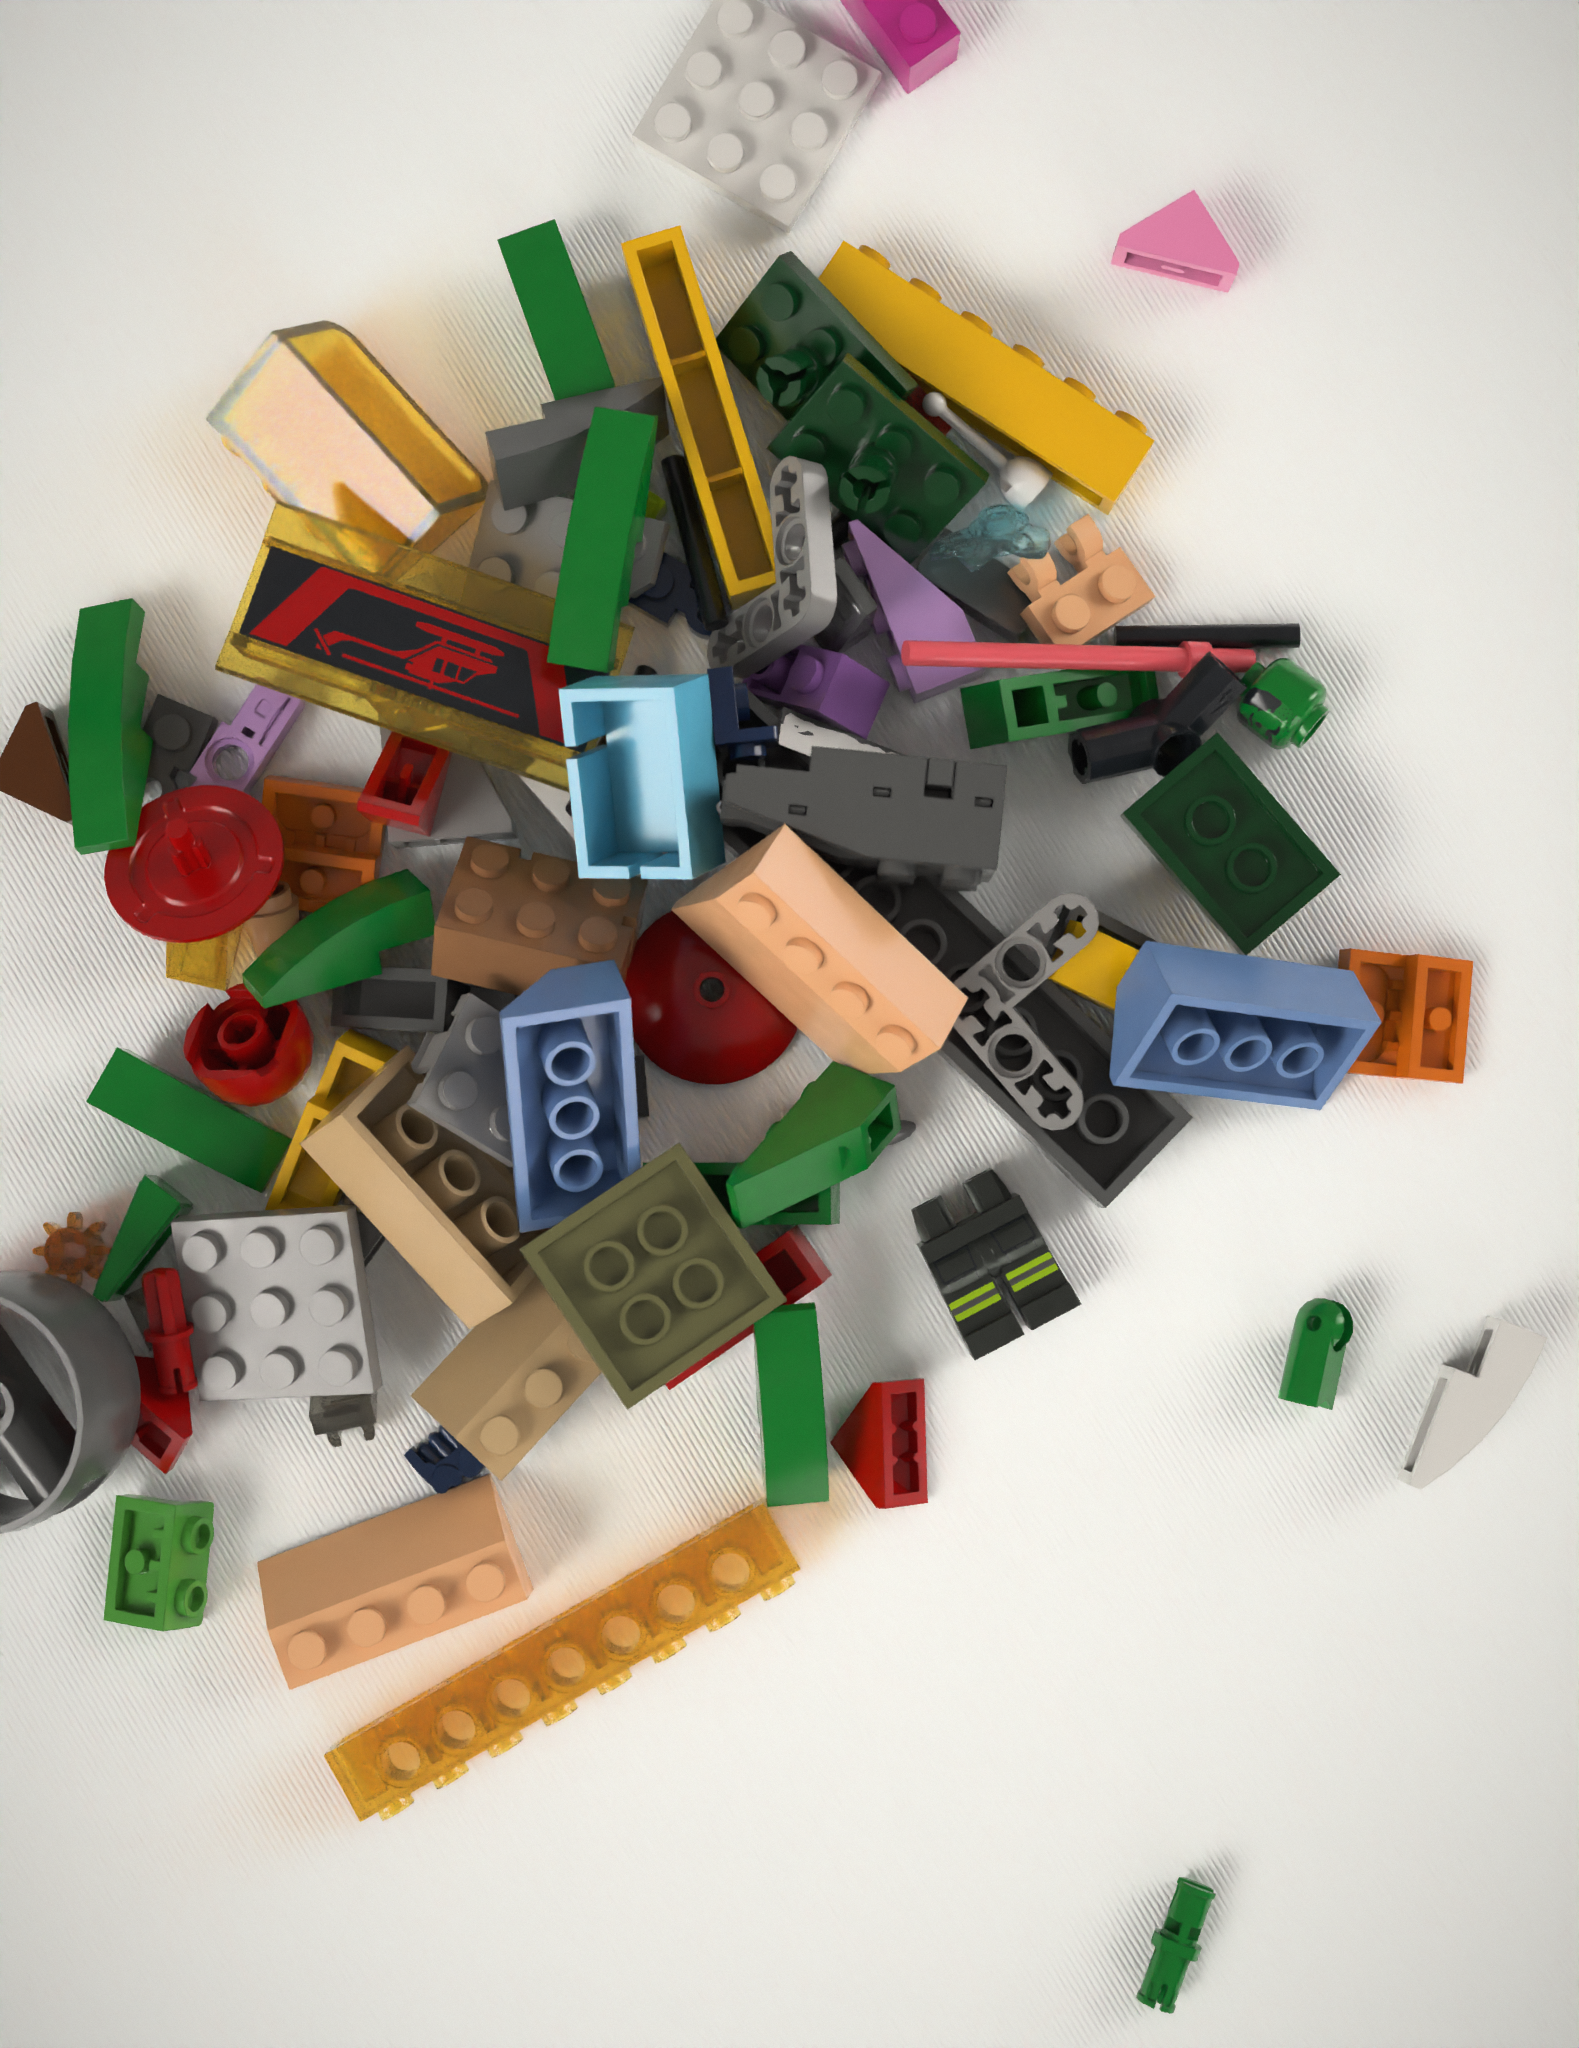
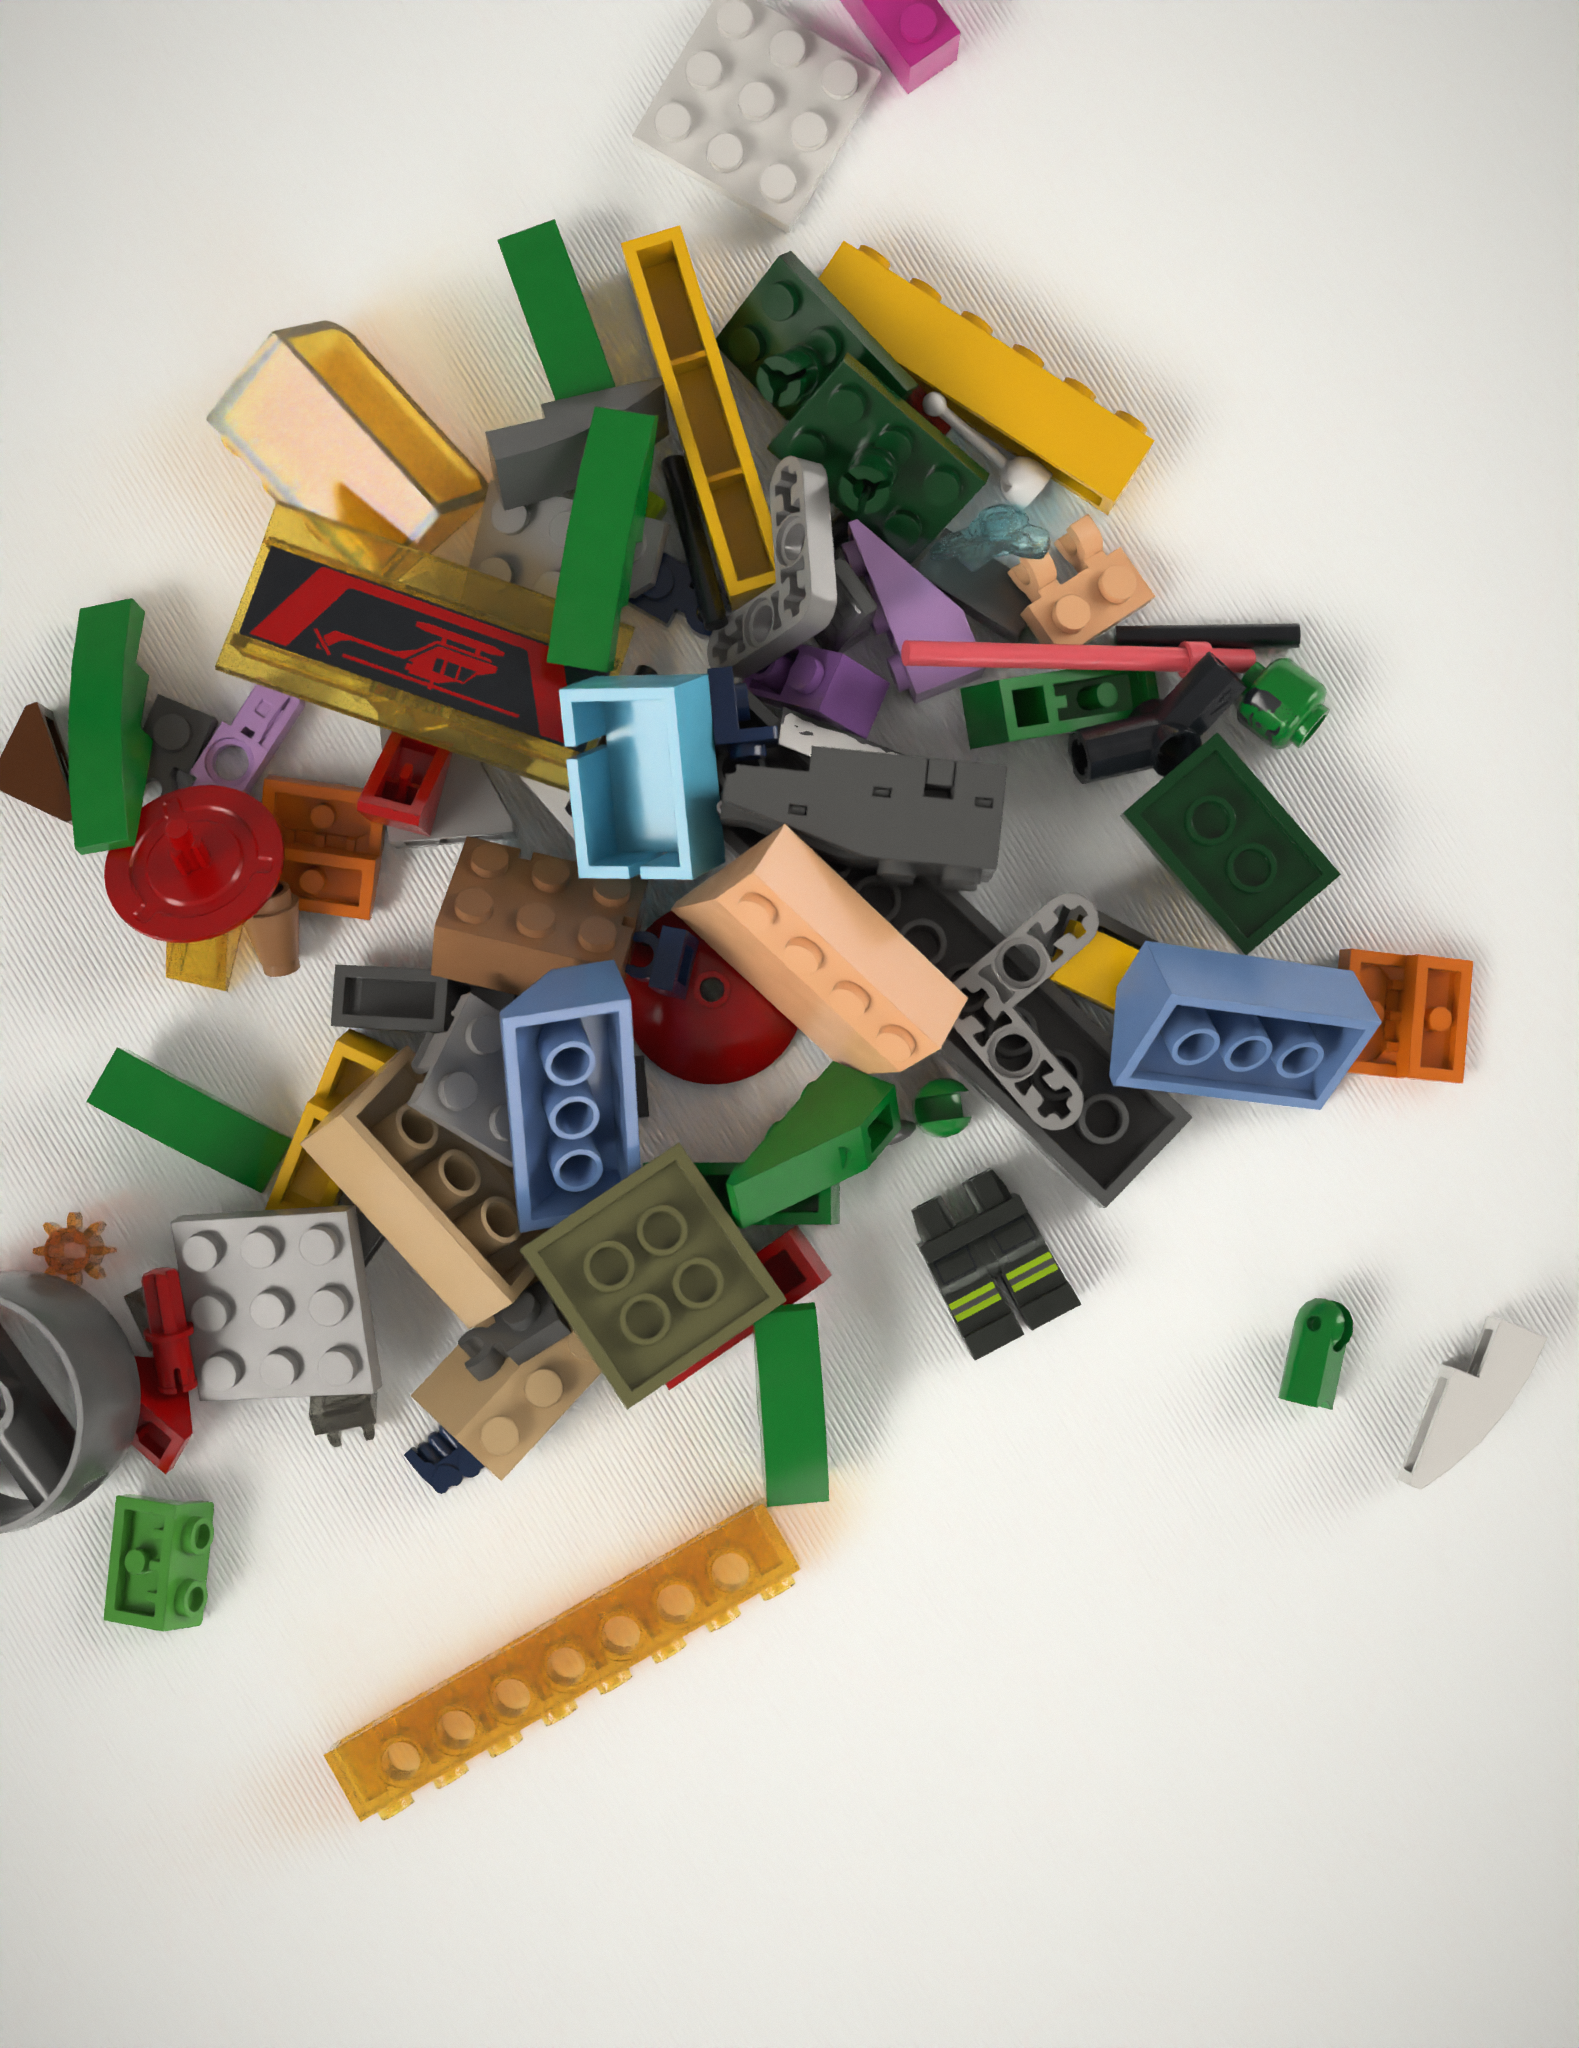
(140, 1236): green slope -> none
(247, 1050): red cylinder -> none
(342, 940): green slope -> none
(391, 1581): light nougat slope -> none
(518, 1333): none -> dark grey plate
(672, 961): none -> dark blue tile
(887, 1443): red slope -> none
(939, 1108): none -> green piece
(1176, 1944): green pin -> none
(1179, 245): bright pink slope -> none

